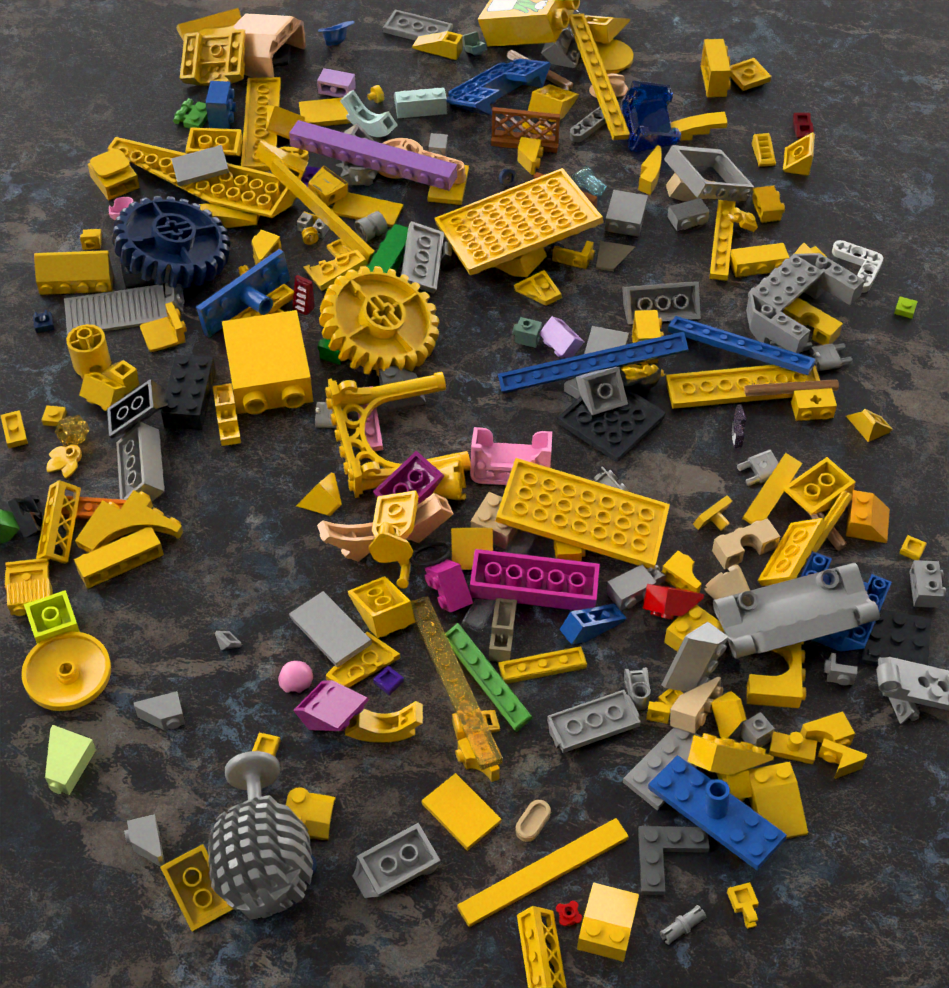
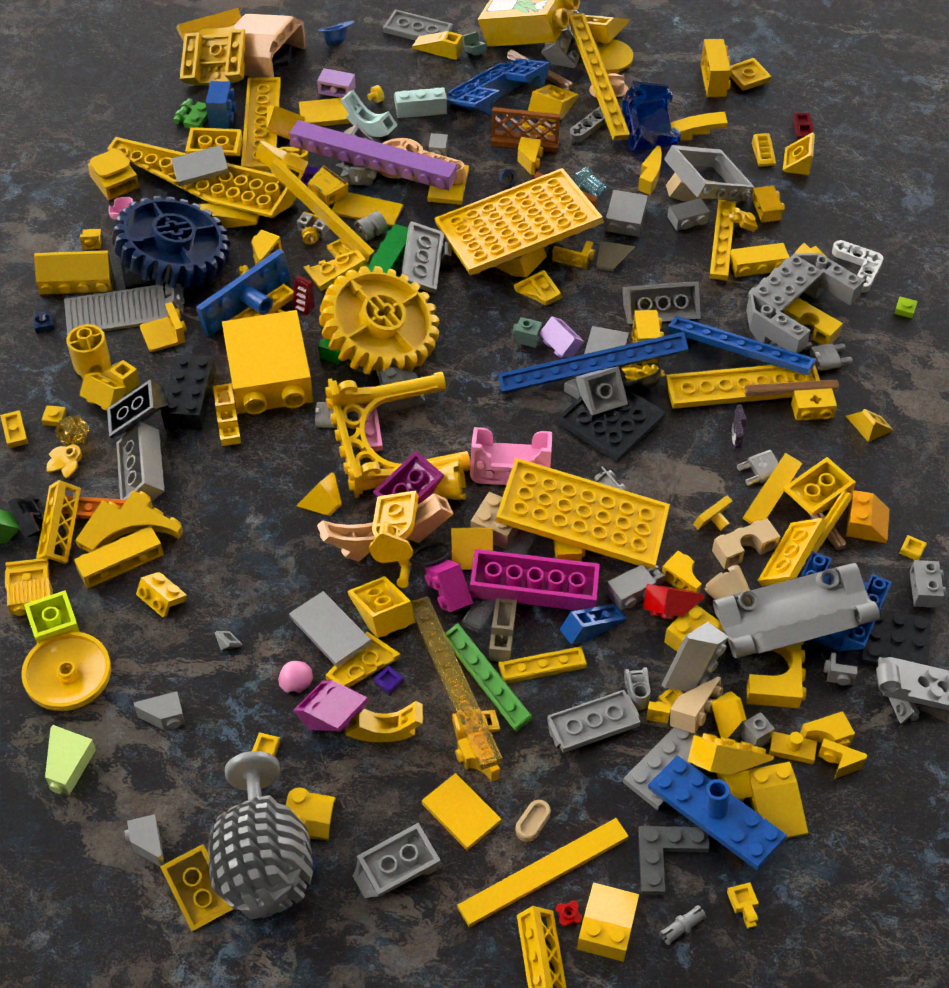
(159, 593): none -> yellow bracket

